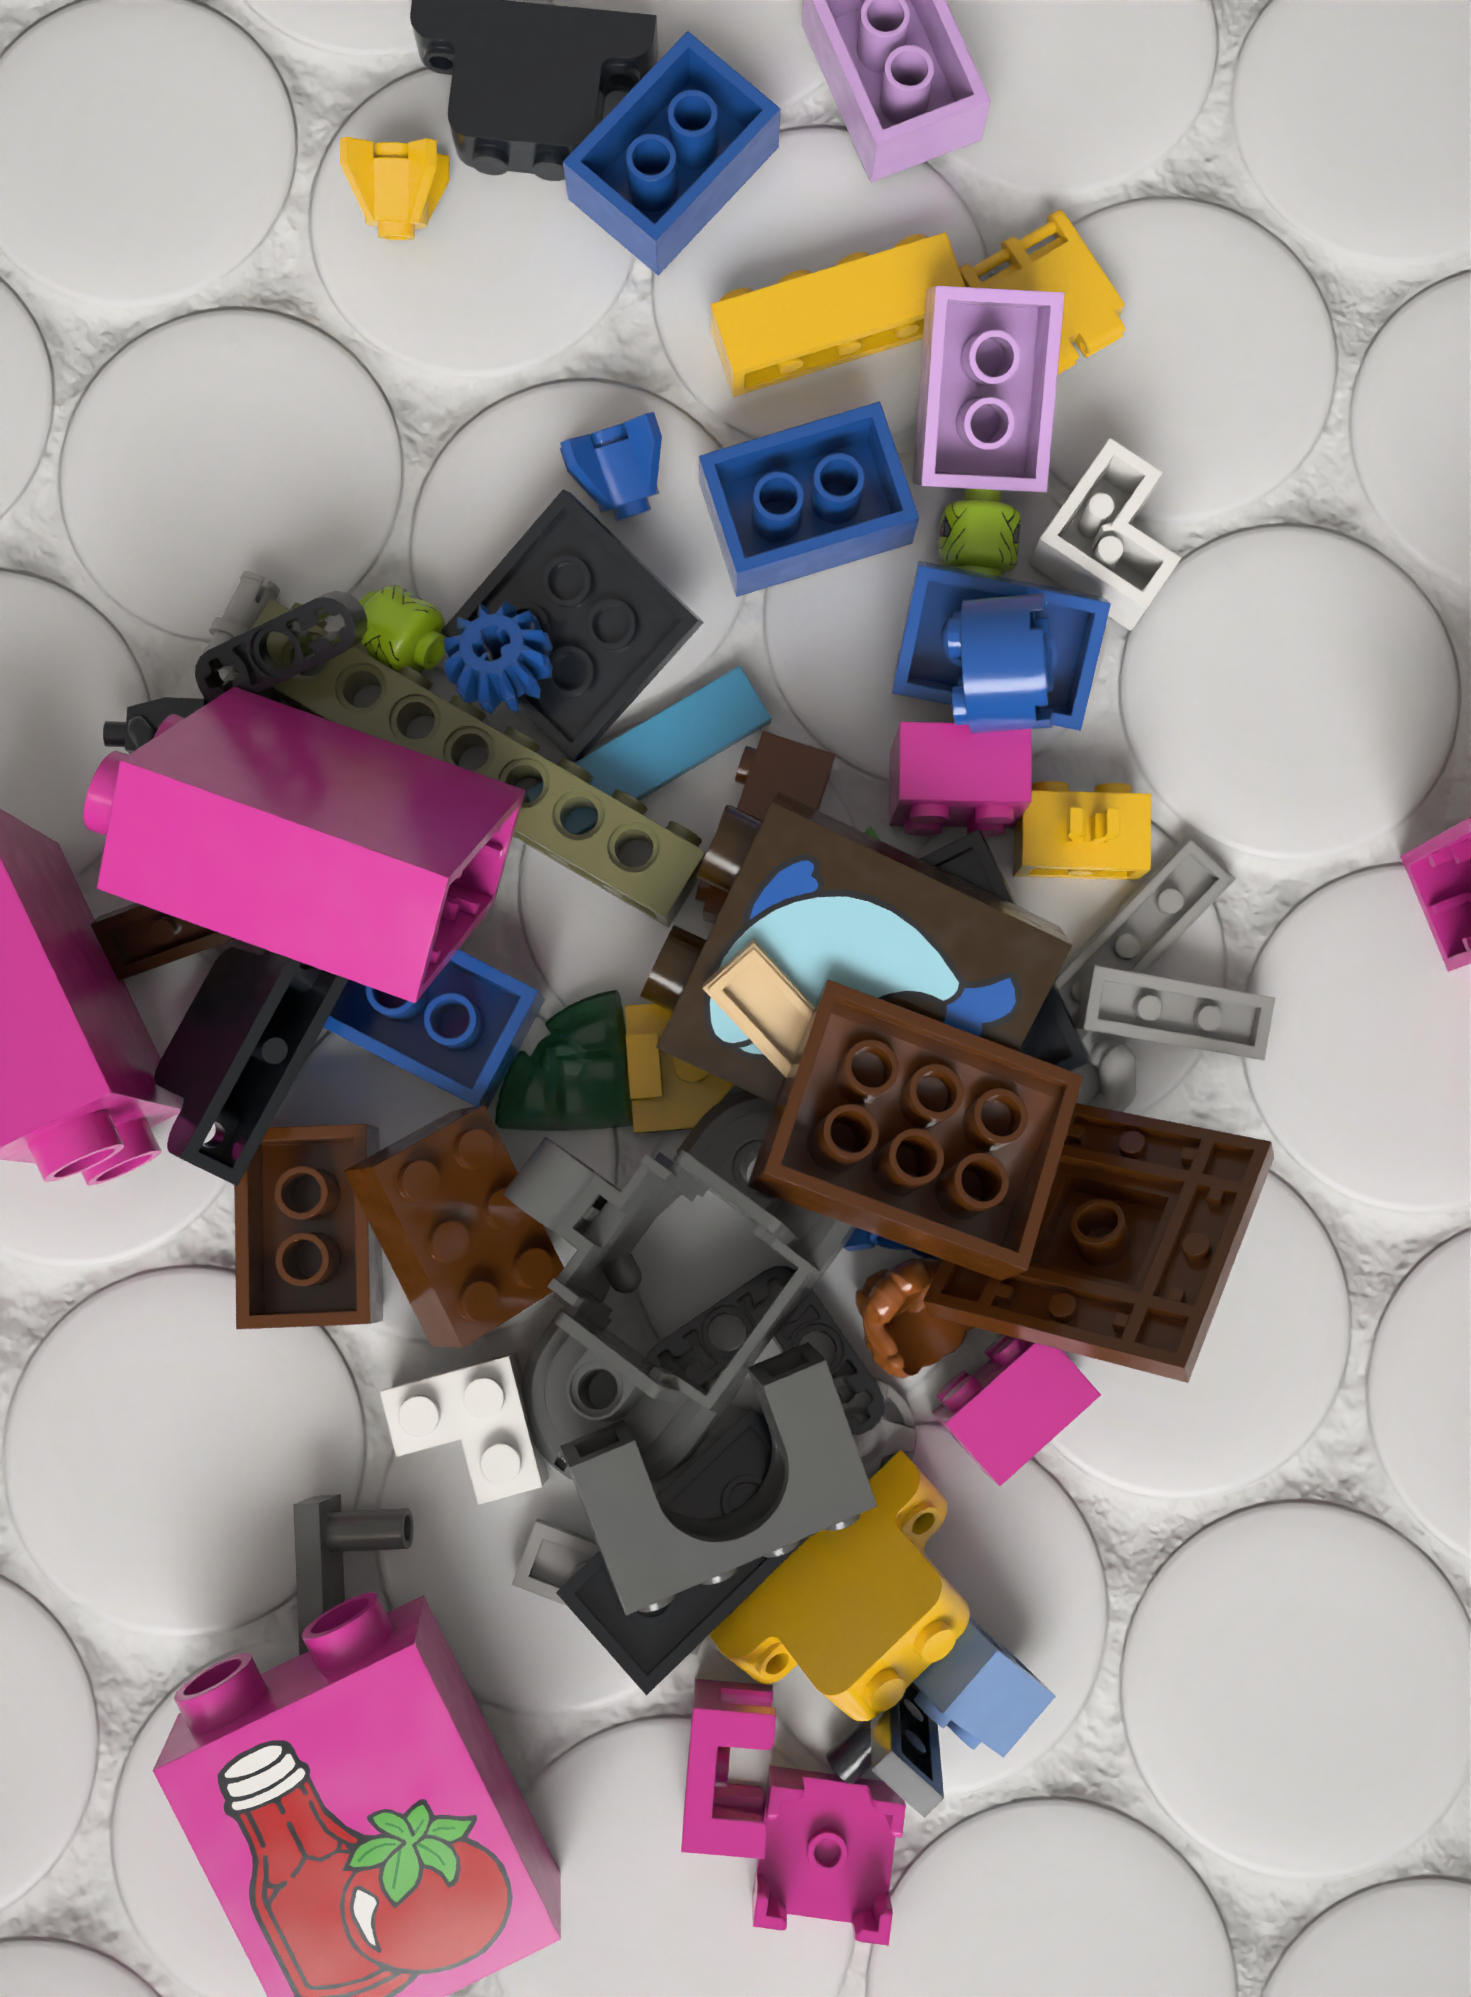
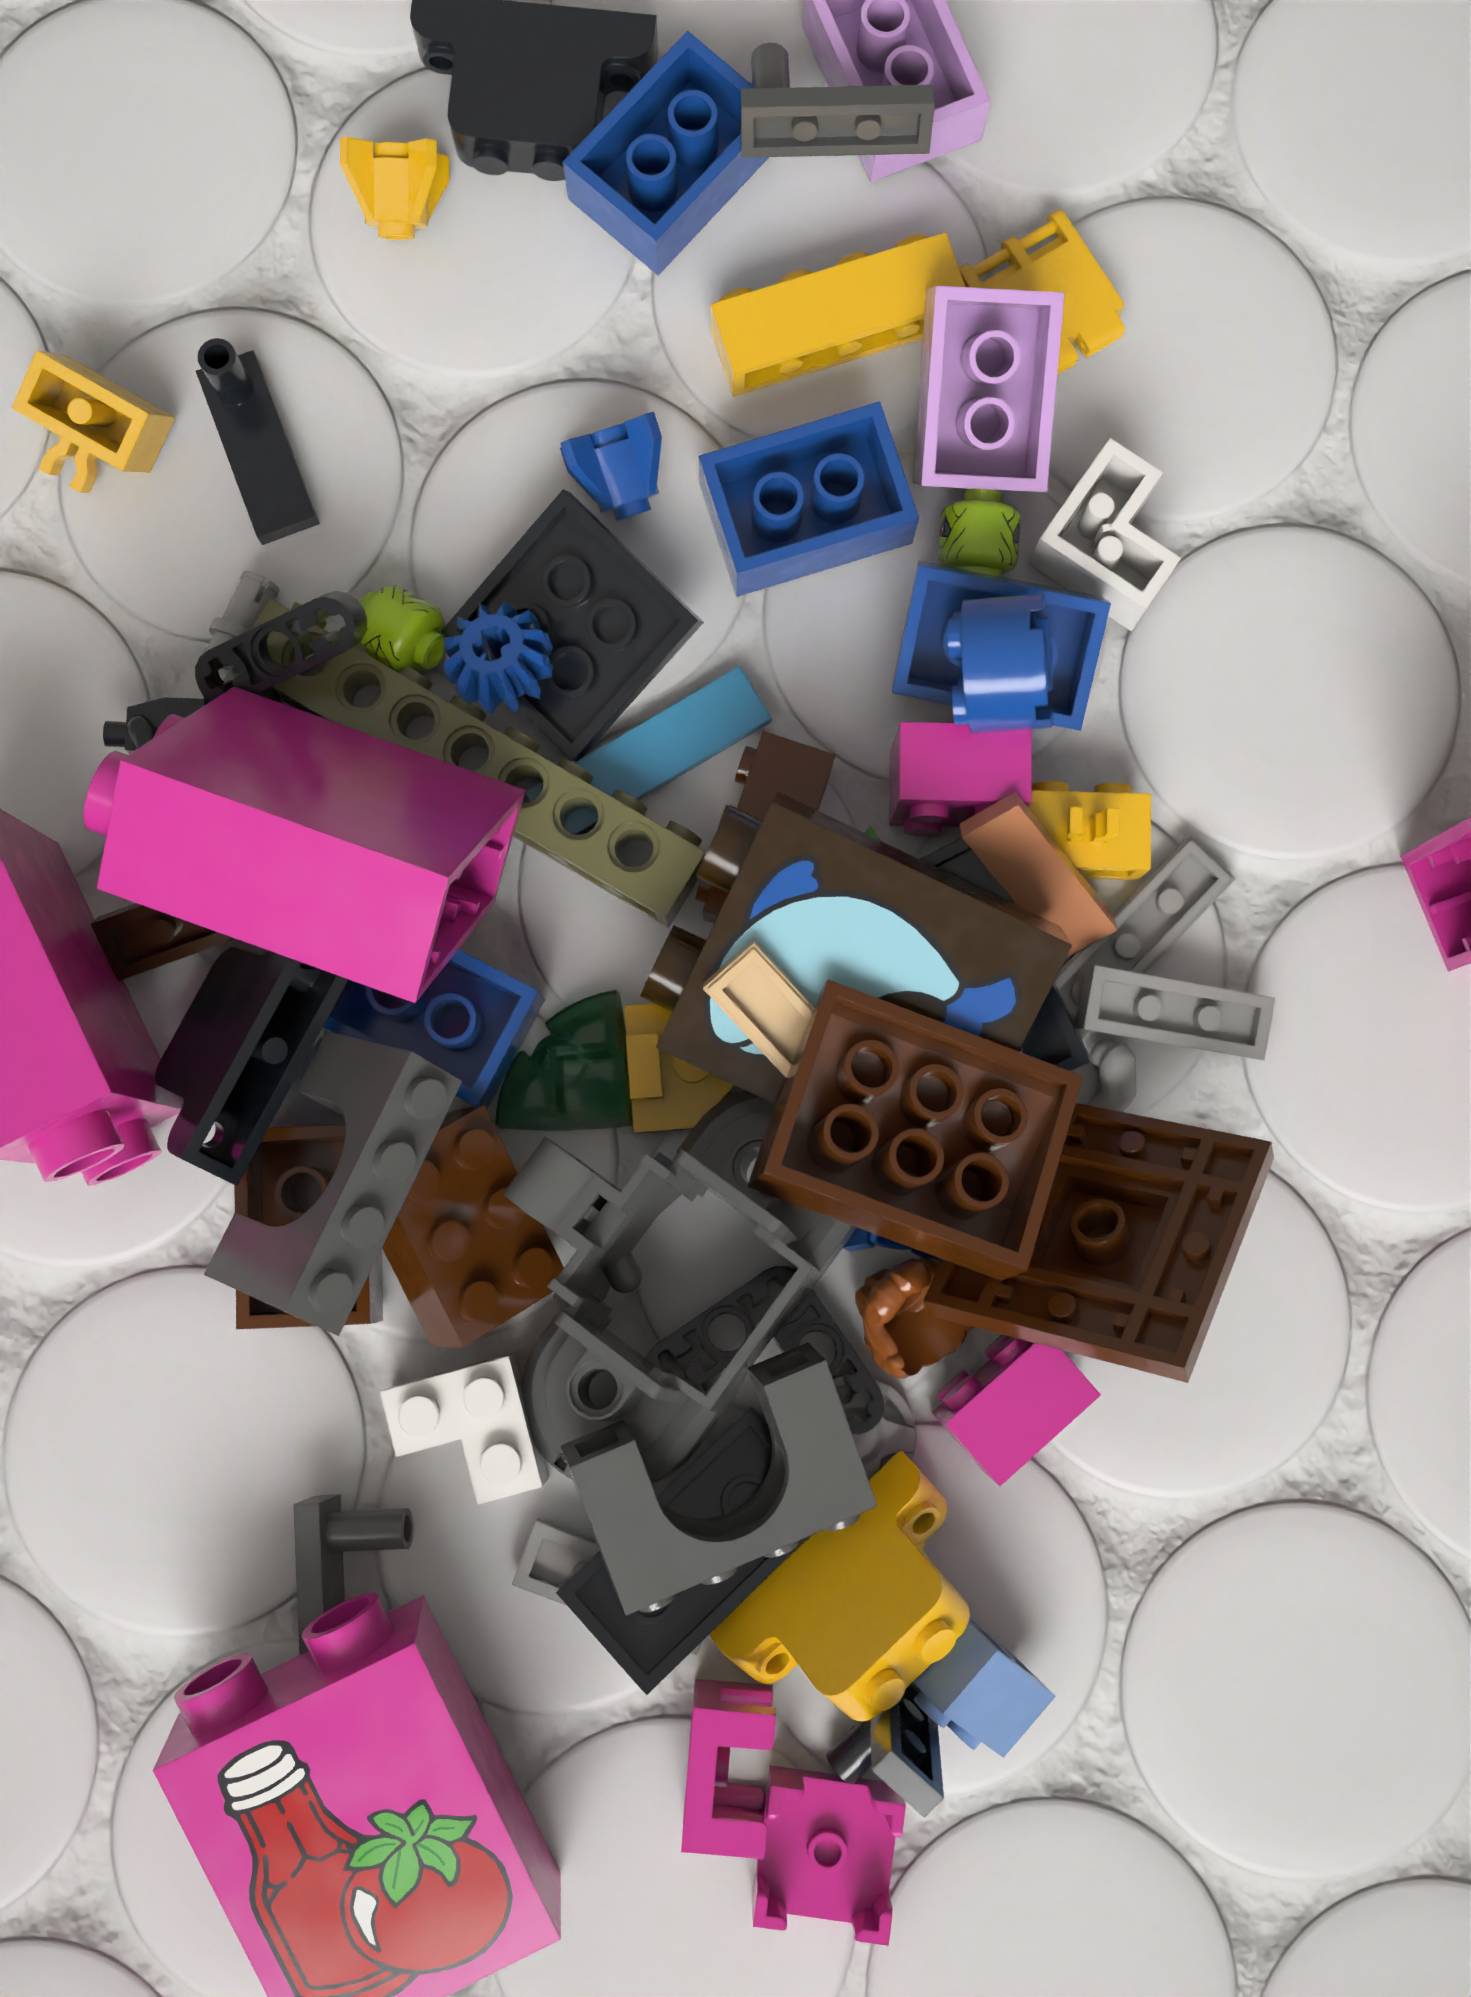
(91, 418): none -> yellow brick
(254, 441): none -> black piece
(324, 1257): none -> dark grey arch
(829, 119): none -> dark grey piece
(1037, 871): none -> nougat tile

